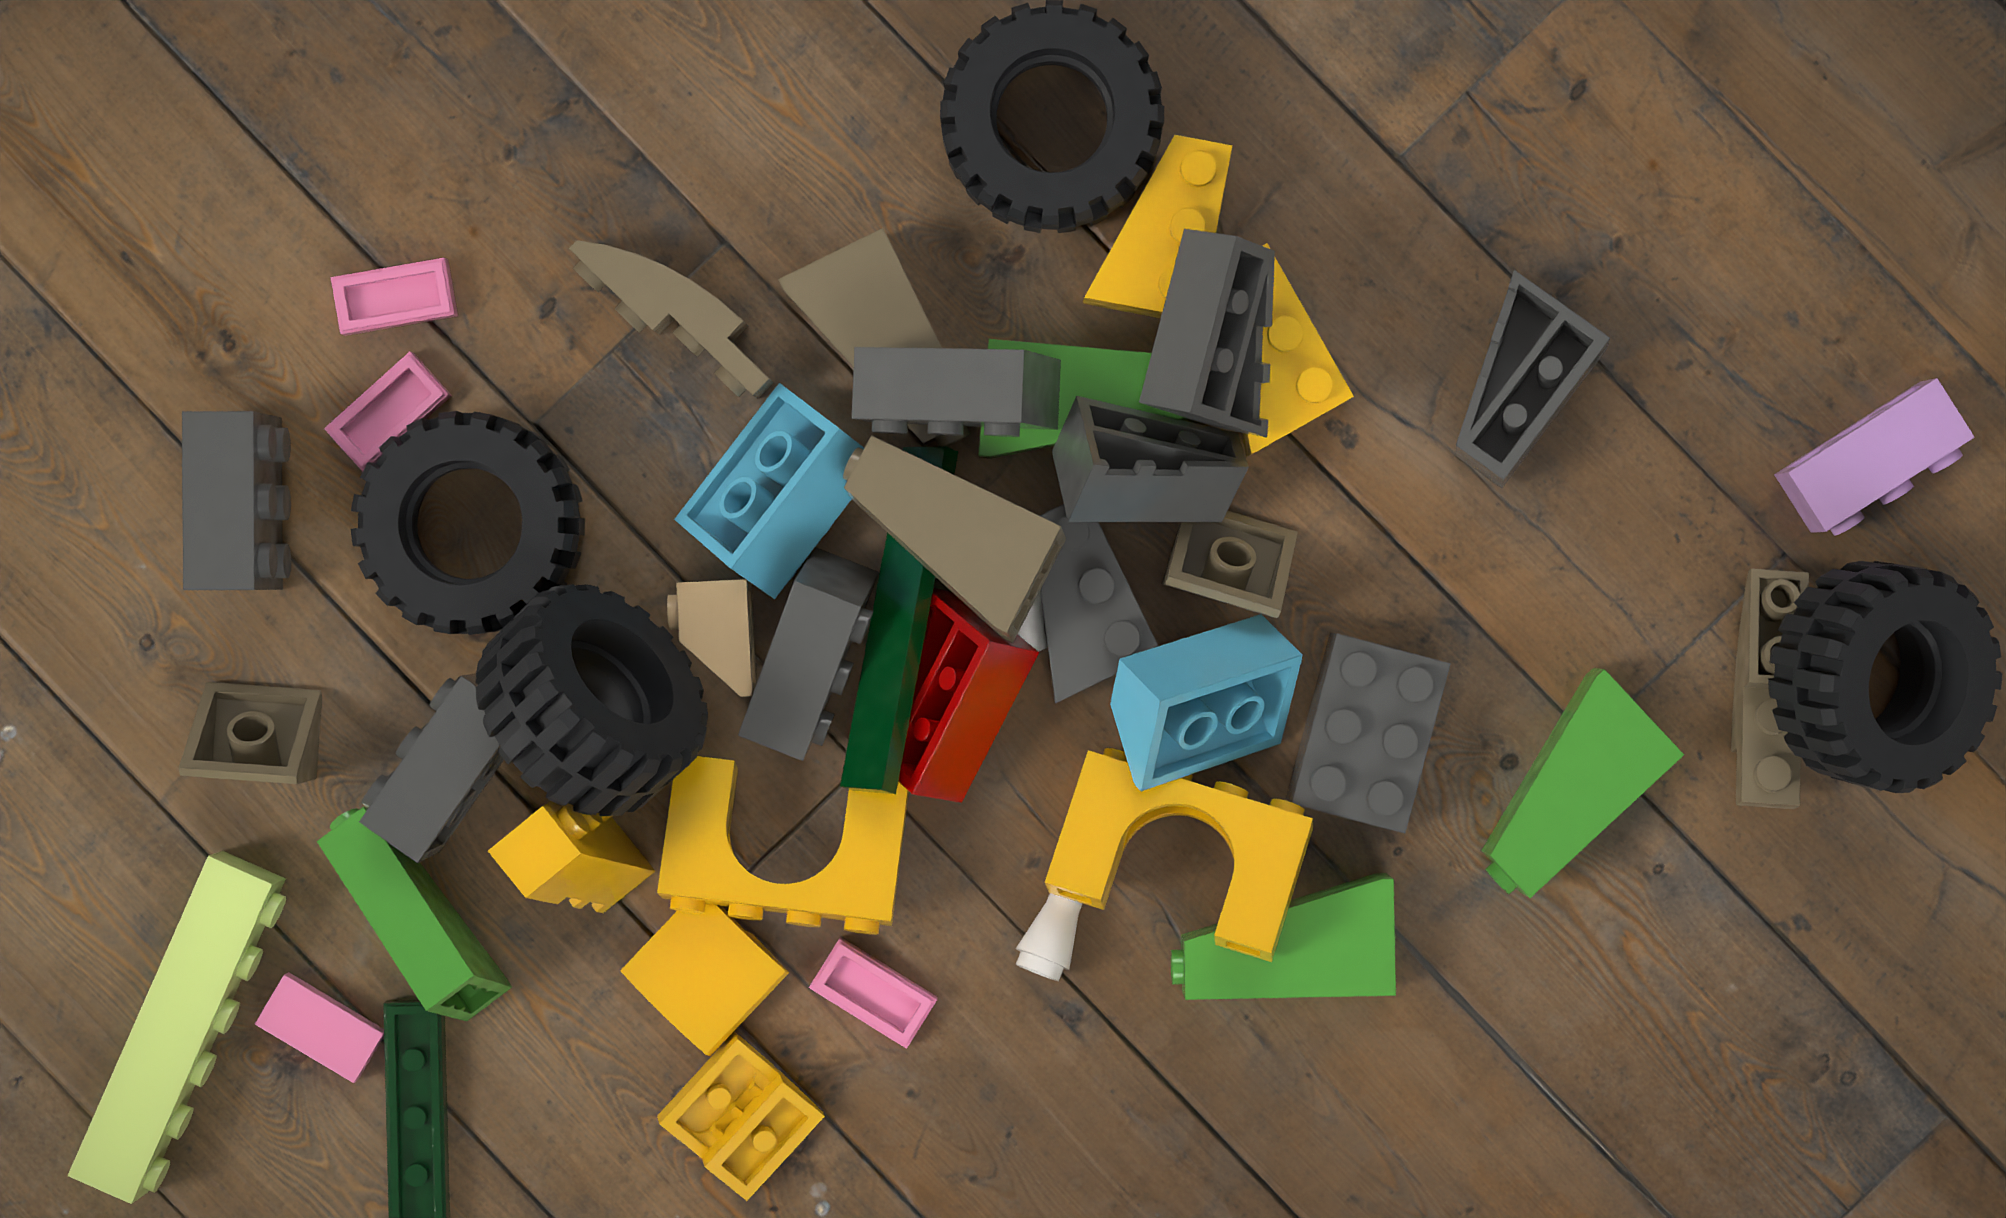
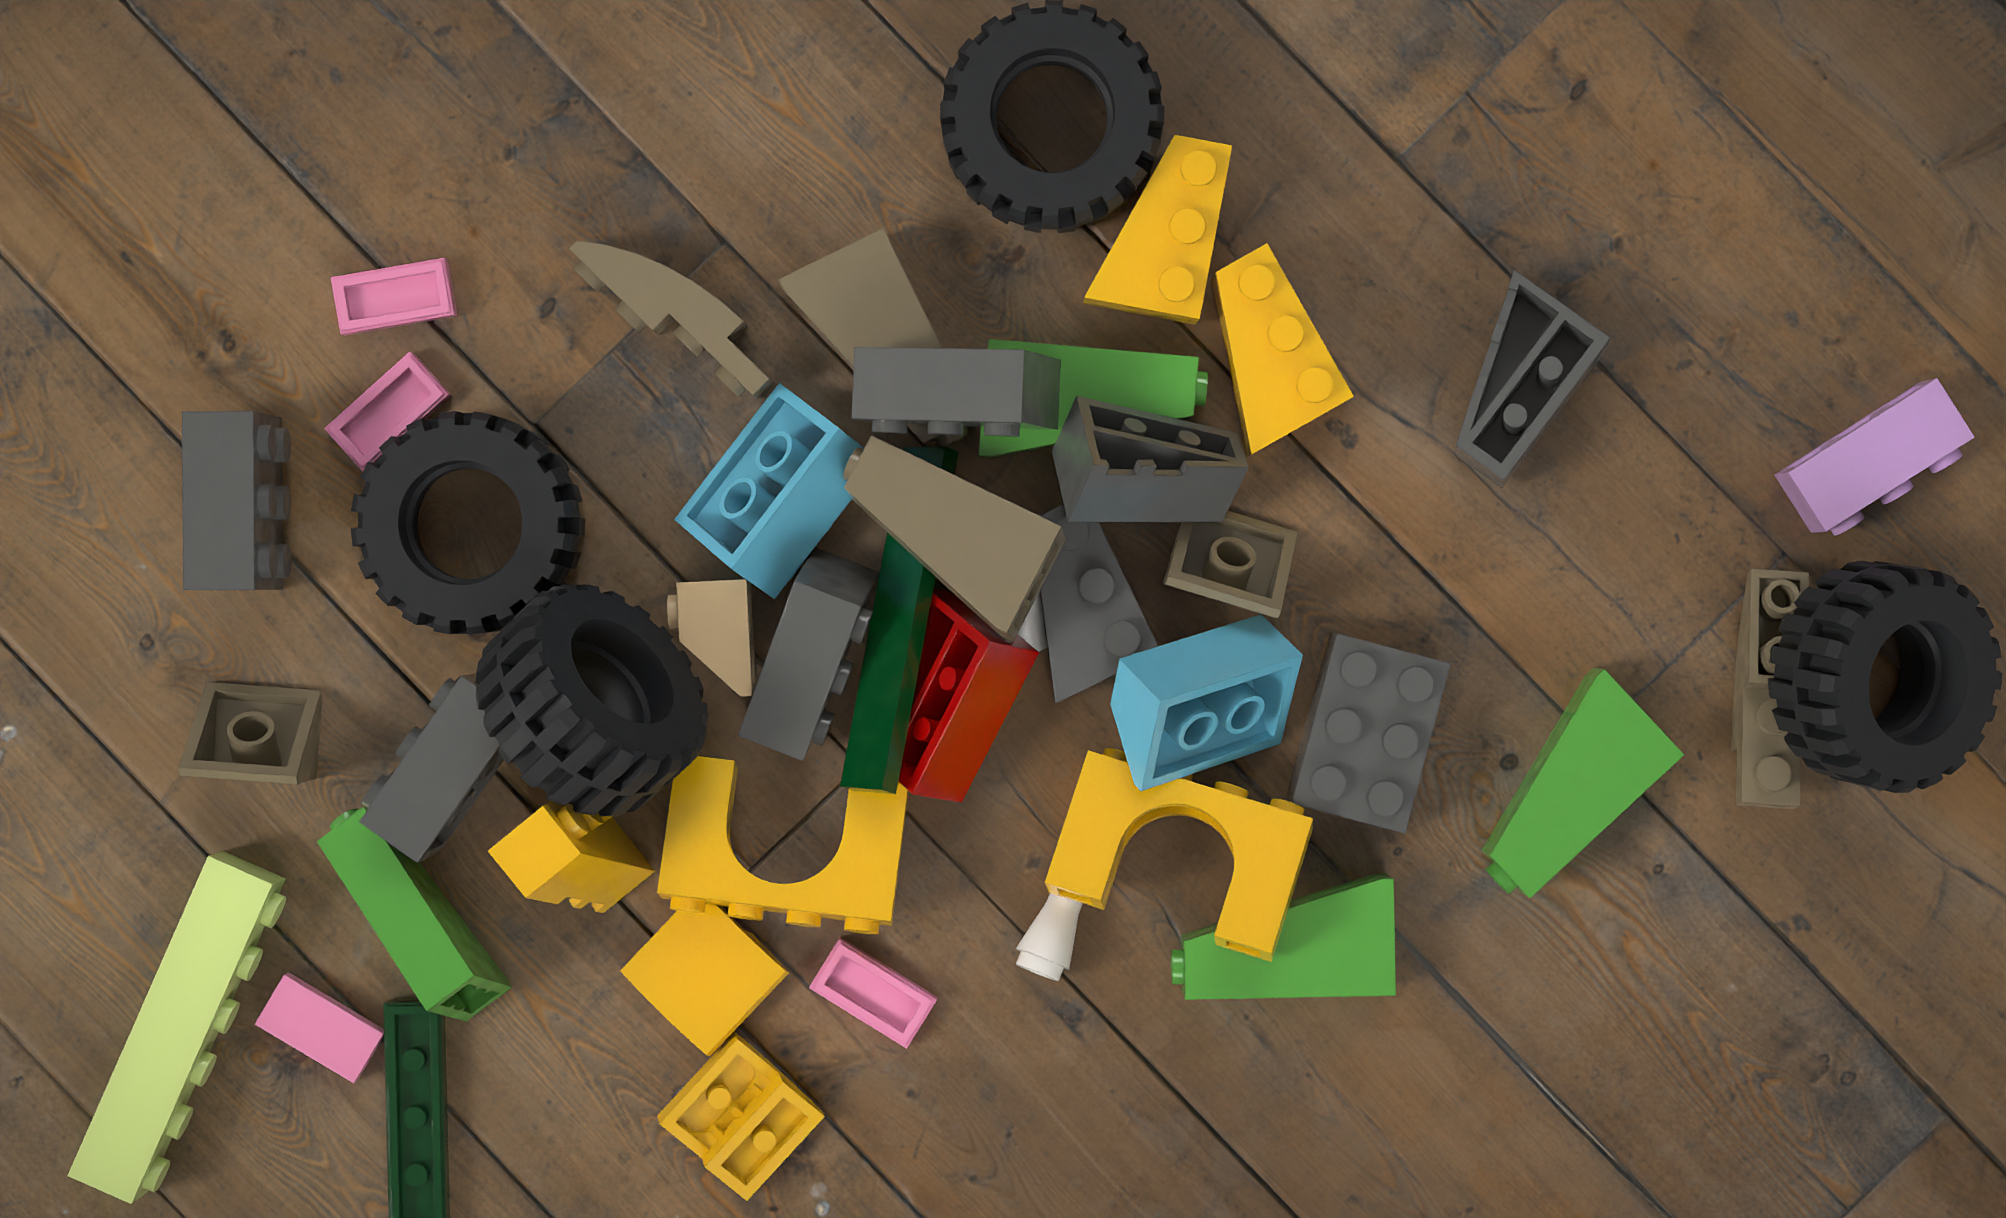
(1212, 333): dark grey wedge -> none

